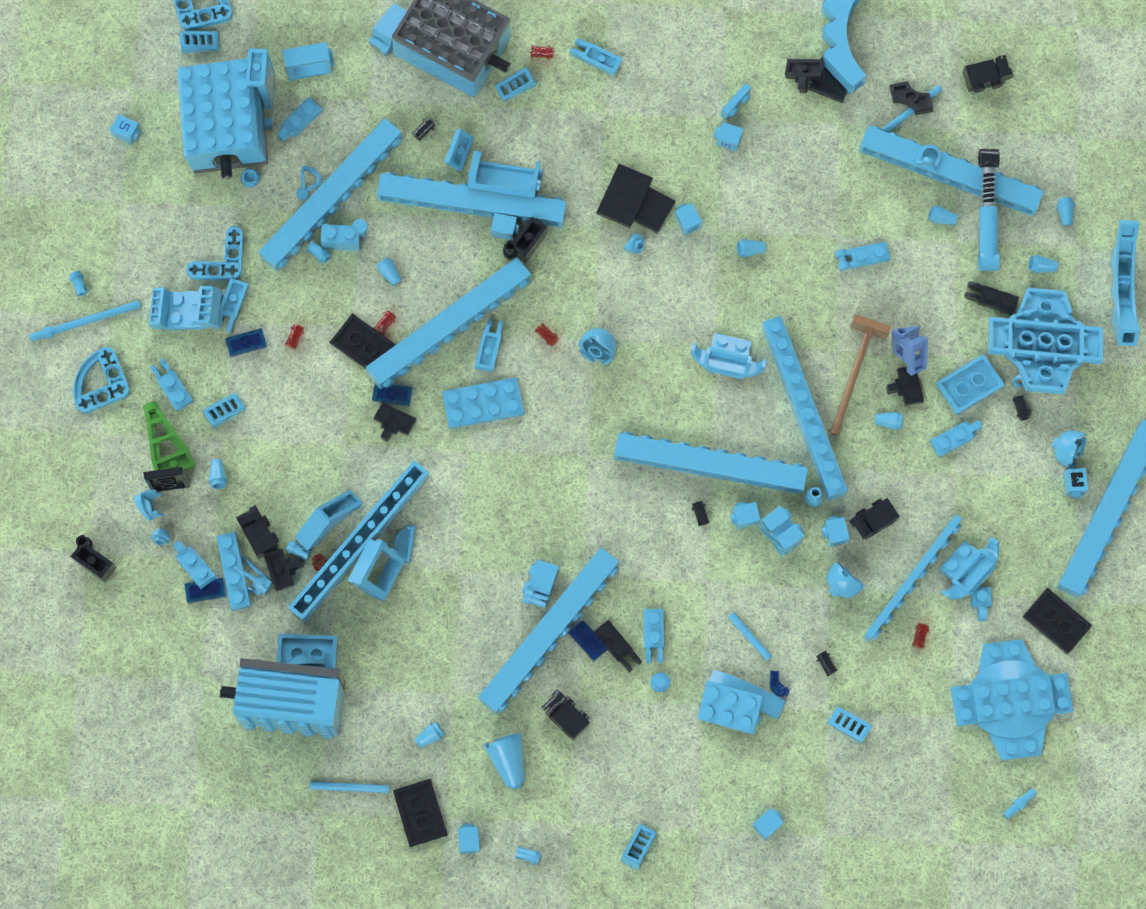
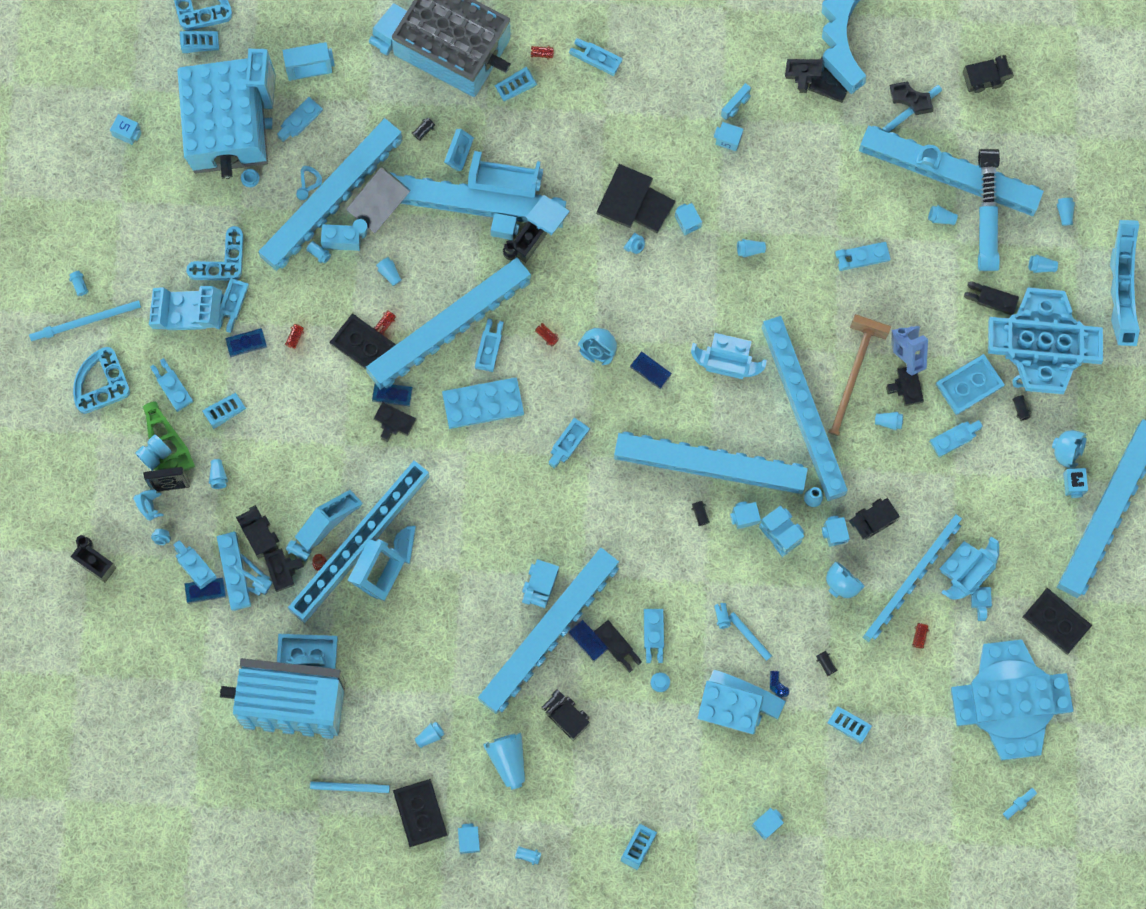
(153, 452): none -> medium azure wheel
(378, 199): none -> tile
(547, 215): none -> medium azure piece
(568, 442): none -> medium azure hinge
(650, 370): none -> clear blue plate
(722, 616): none -> medium azure pin

